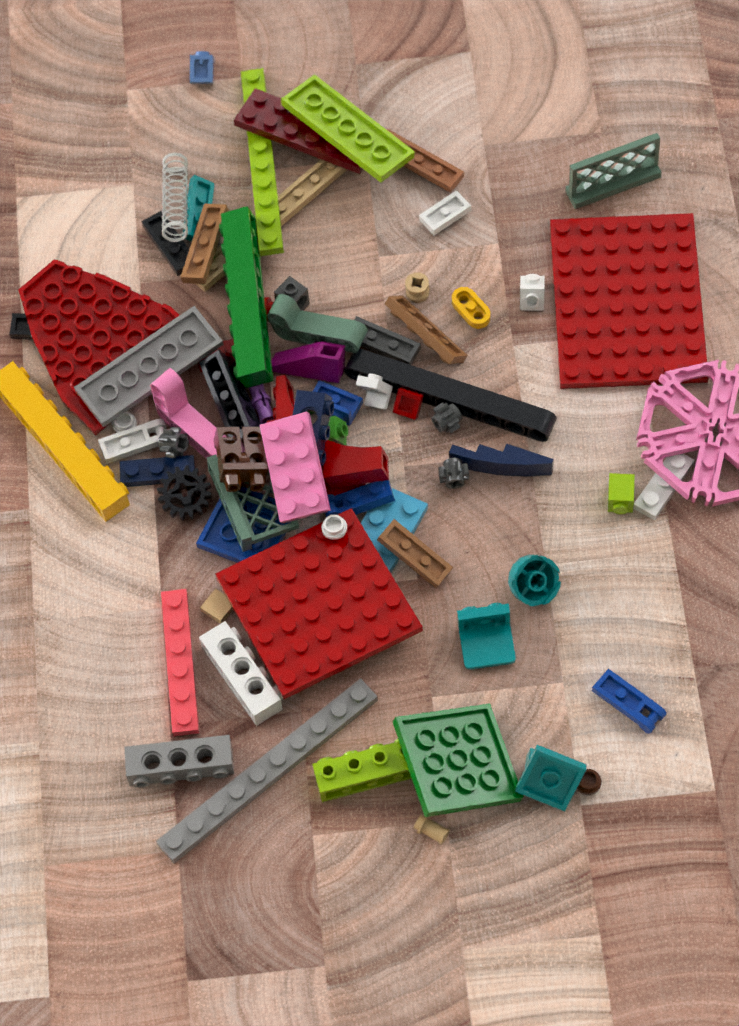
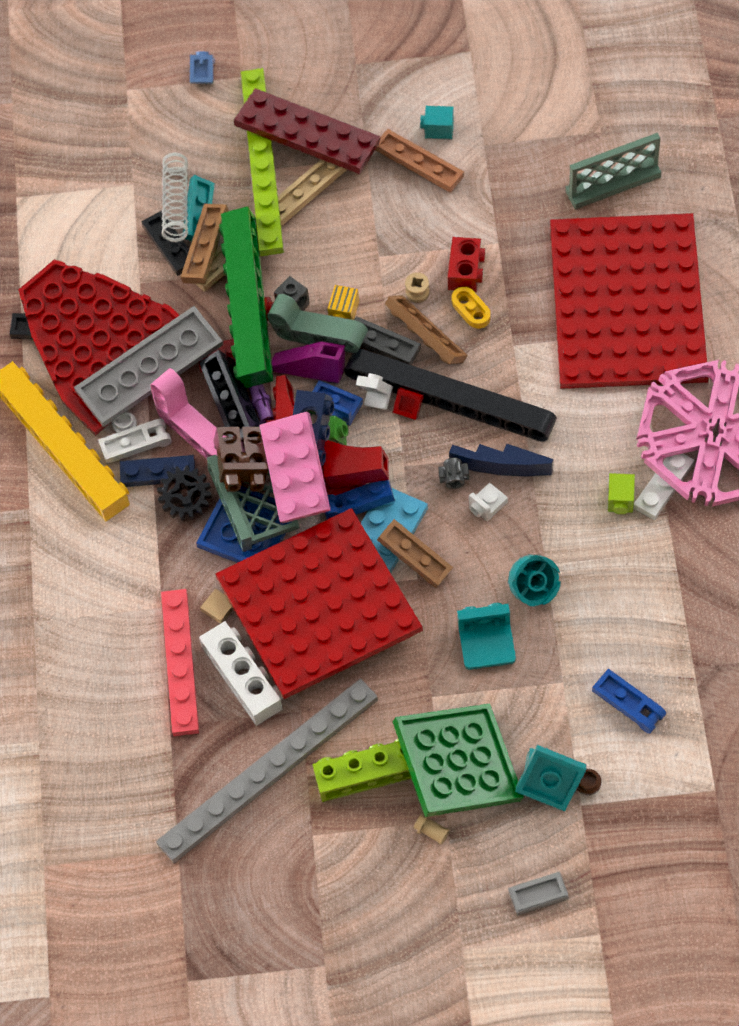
(167, 753): light grey brick -> none
(173, 442): dark grey gear -> none
(334, 527): white plate -> none
(343, 302): none -> yellow brick
(347, 128): lime plate -> none
(438, 122): none -> teal brick
(445, 213): white plate -> none
(446, 418): dark grey gear -> none
(465, 264): none -> red brick
(487, 502): none -> white bracket
(532, 292): white bracket -> none
(538, 893): none -> light grey tile

